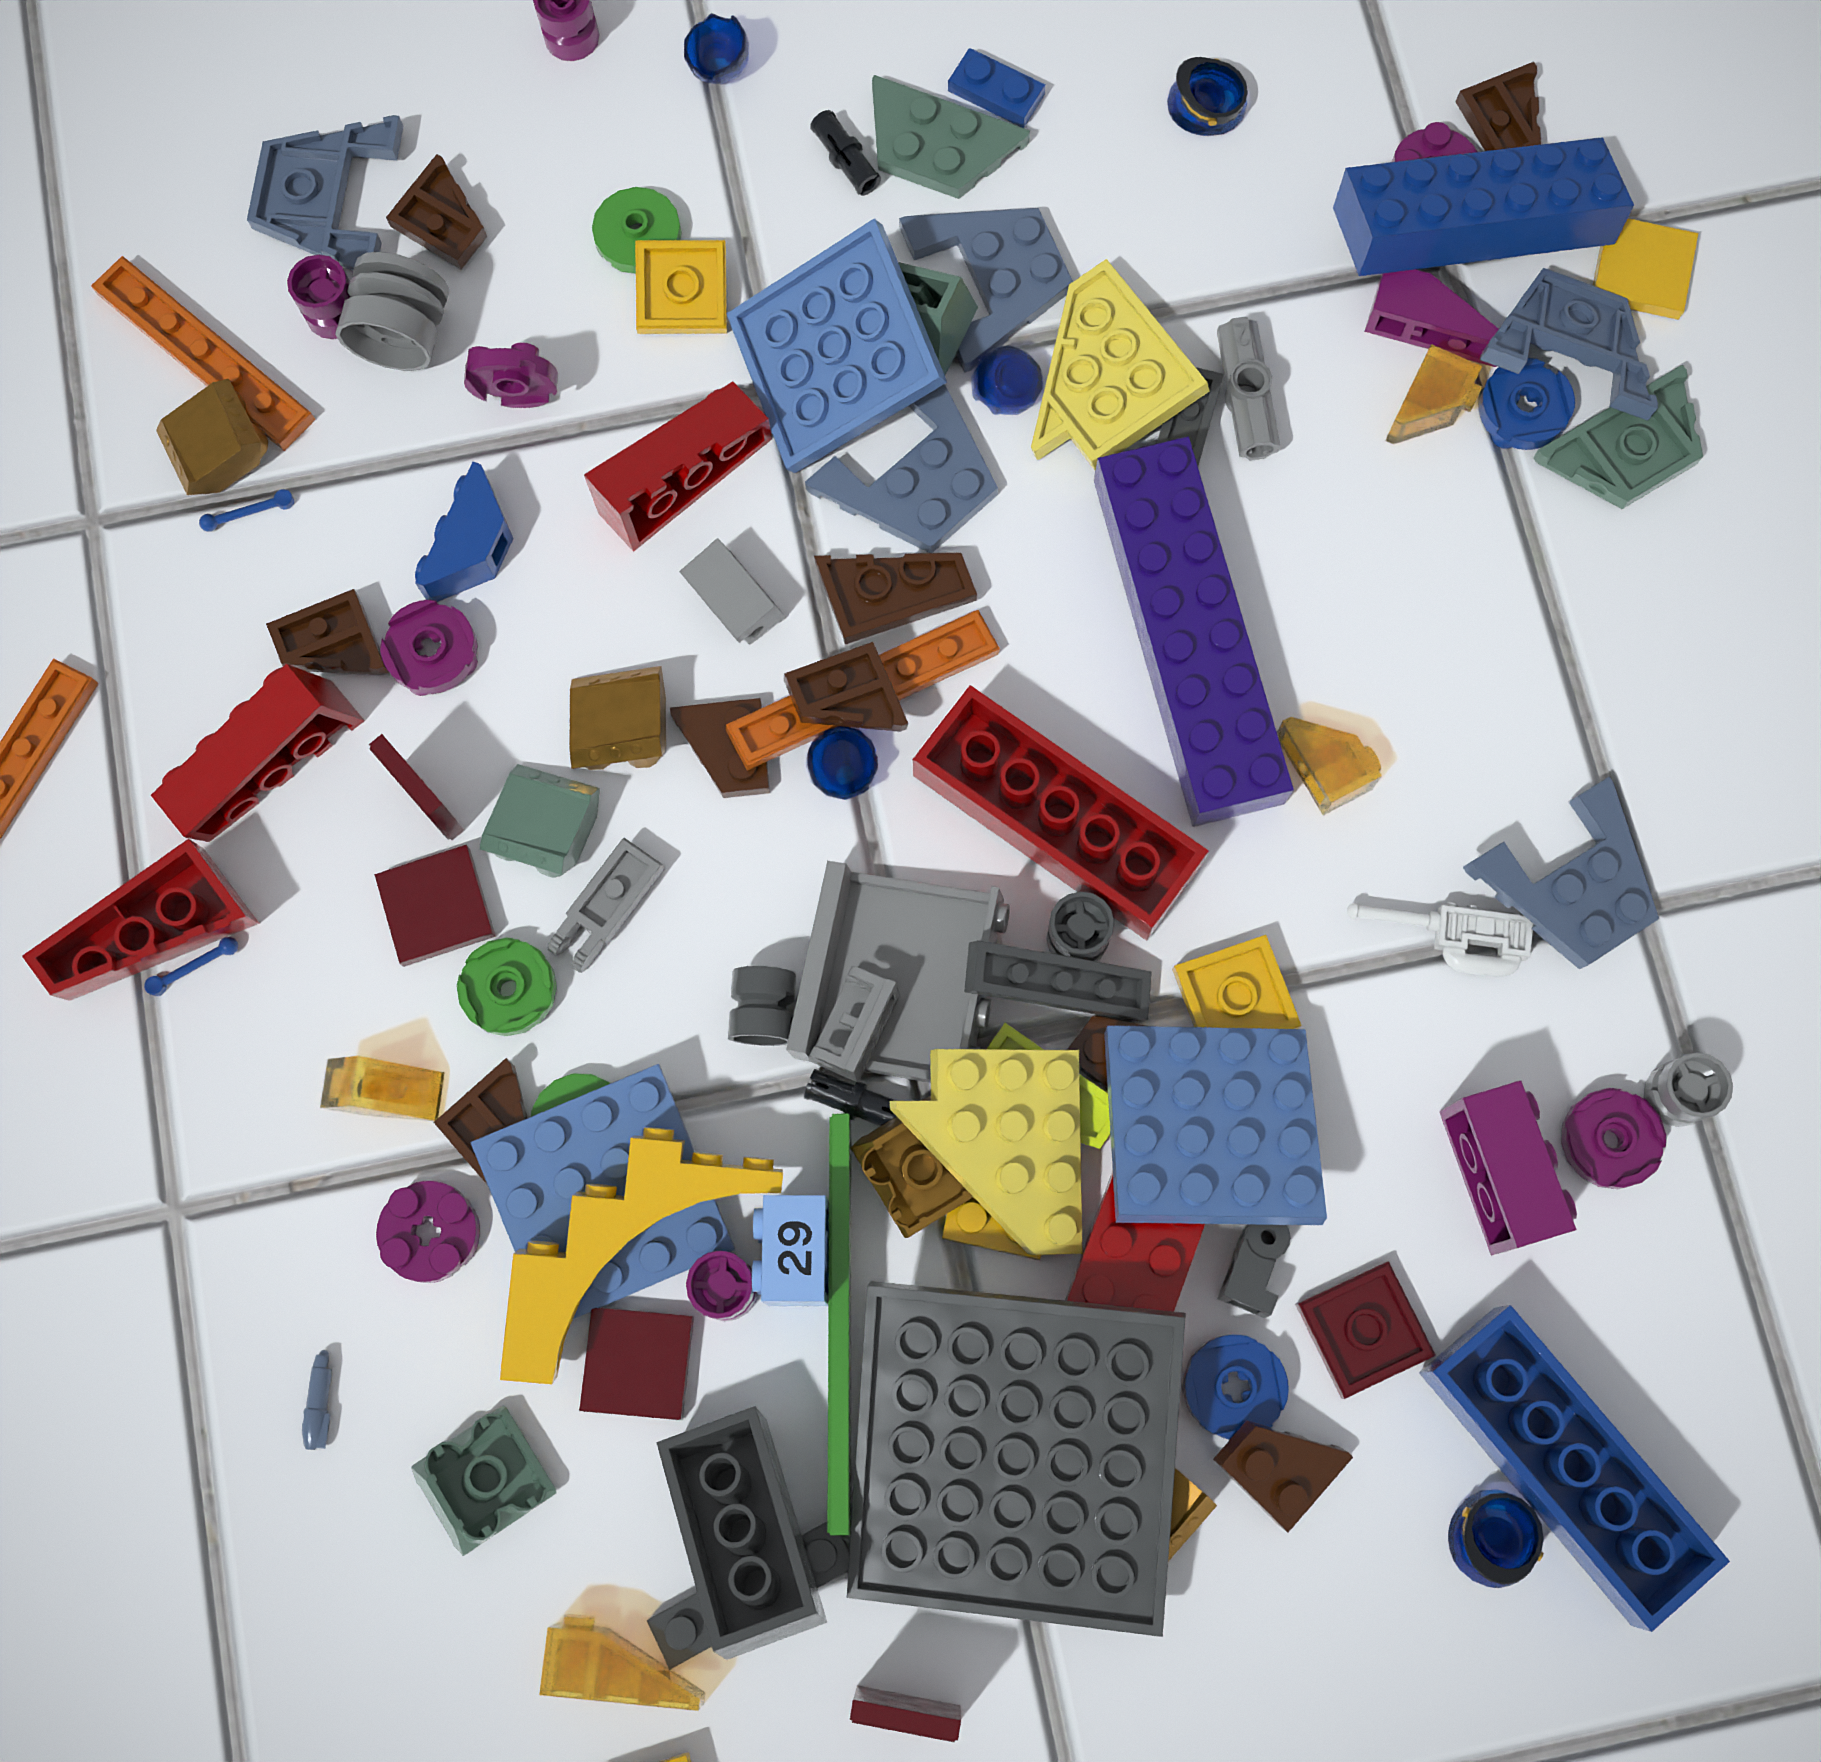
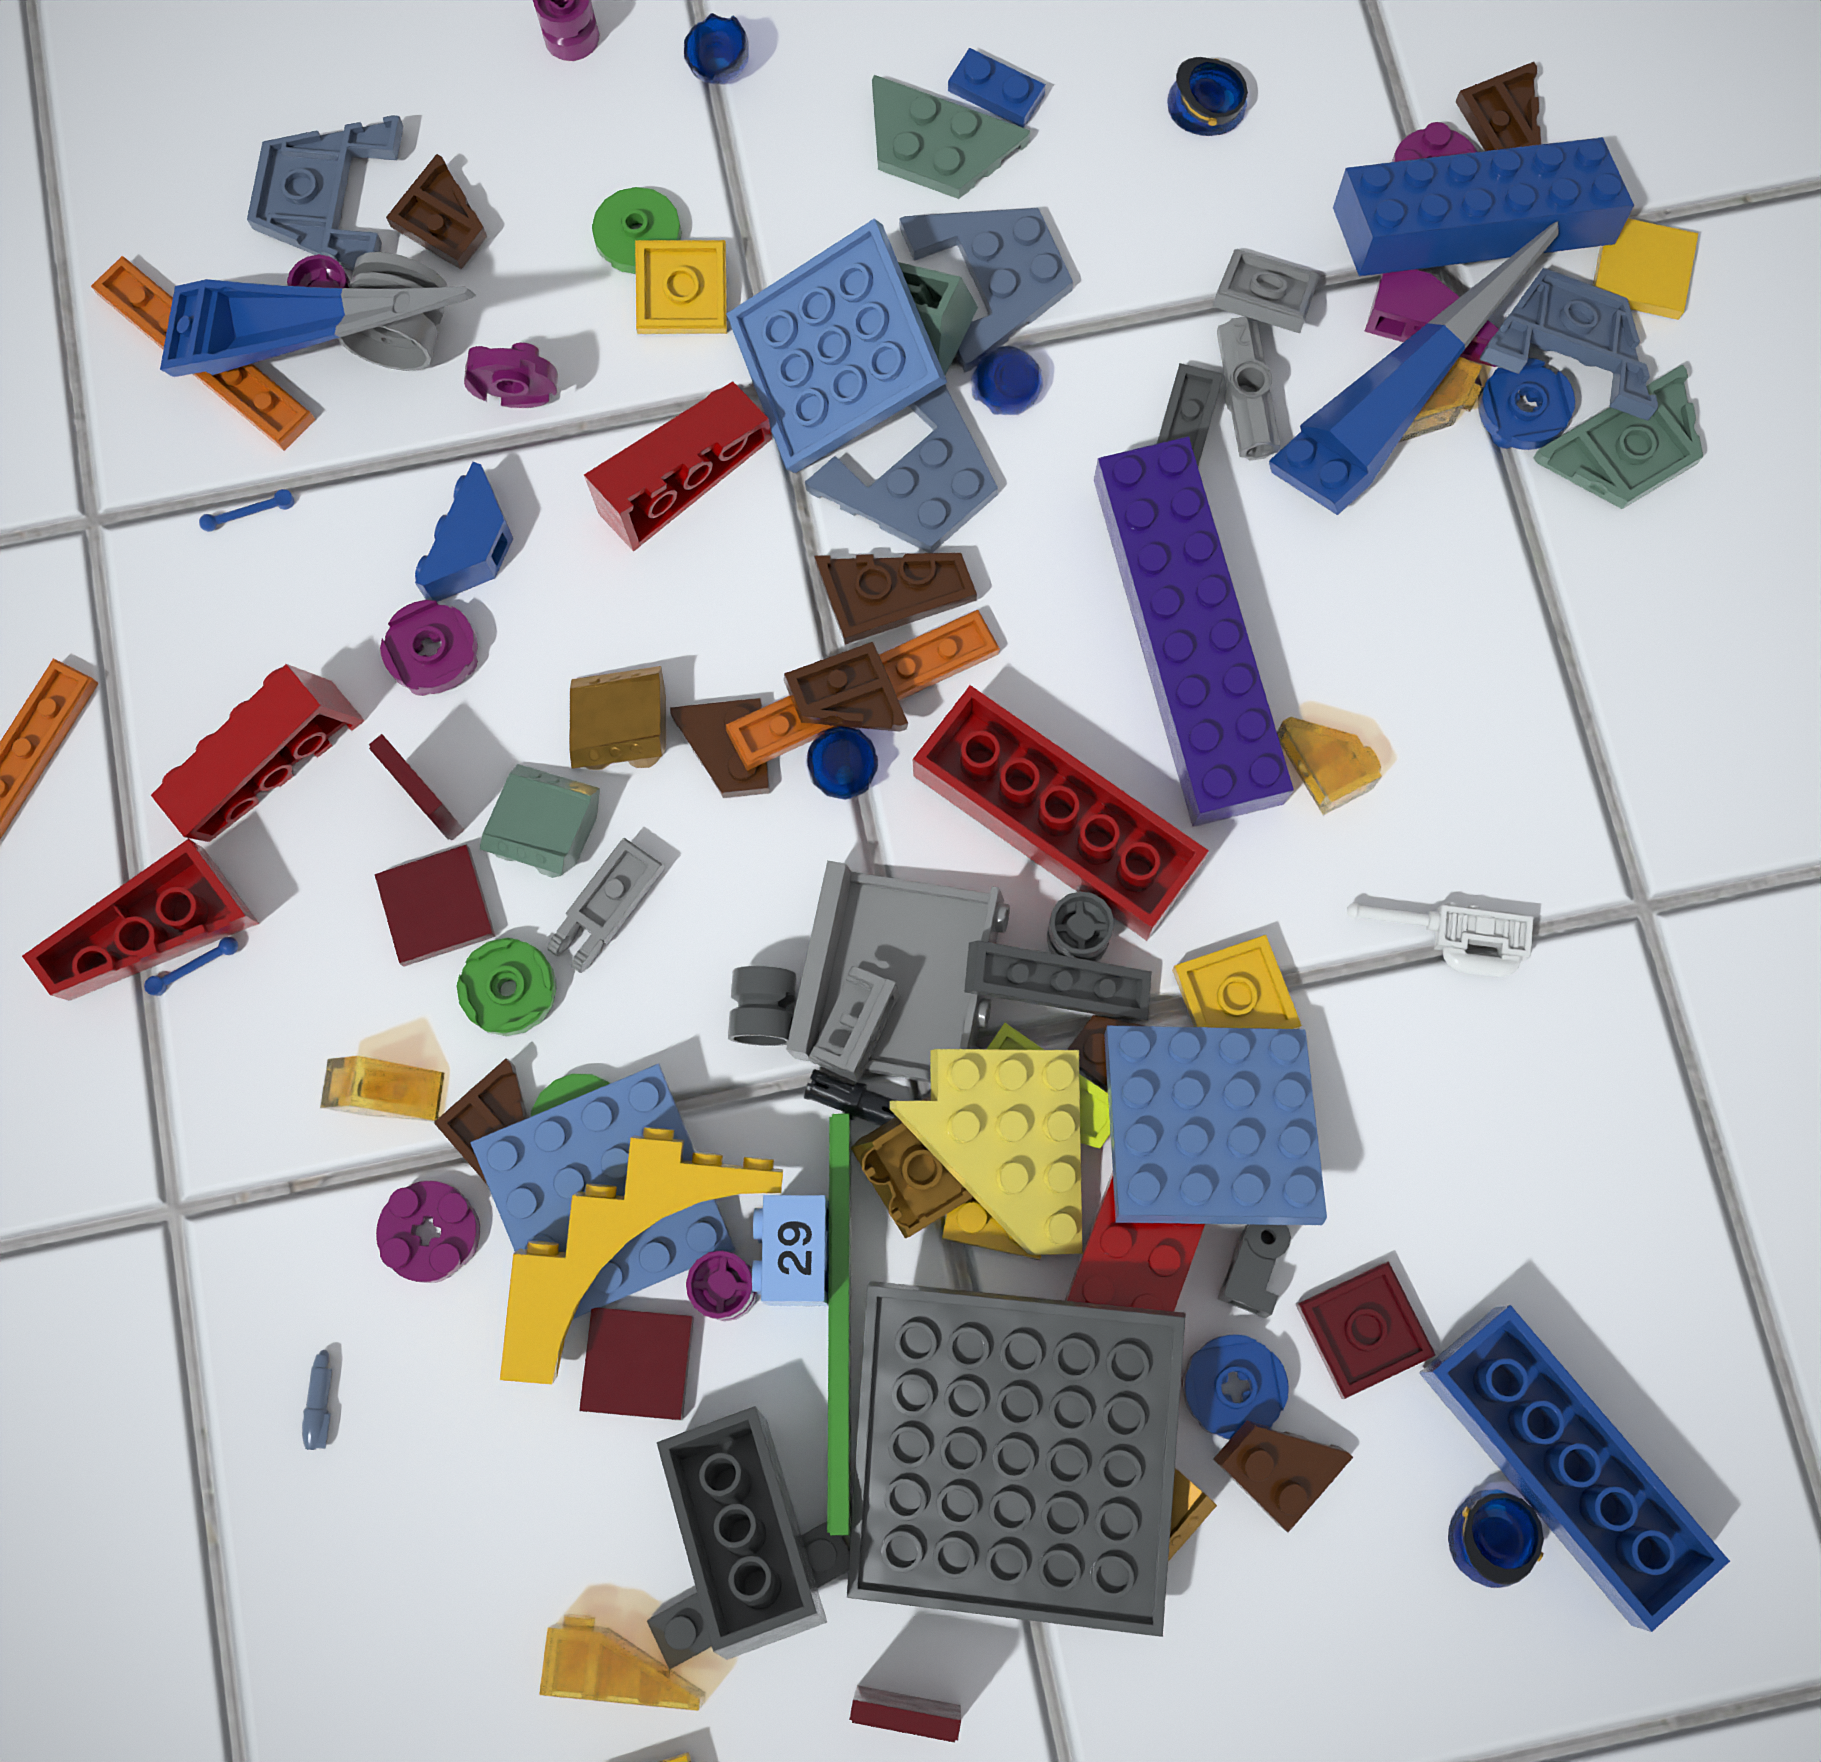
(212, 439): pearl gold slope -> none
(238, 323): none -> blue plate
(329, 638): reddish brown wing -> none
(482, 1480): sand green slope -> none
(732, 593): light grey hinge -> none
(845, 152): black pin -> none
(1110, 371): light yellow wing -> none
(1266, 290): none -> light grey tile
(1360, 427): none -> blue plate
(1508, 1168): magenta brick -> none
(1589, 900): sand blue wing -> none
(1638, 1135): magenta plate -> none
(1689, 1089): light grey wheel -> none

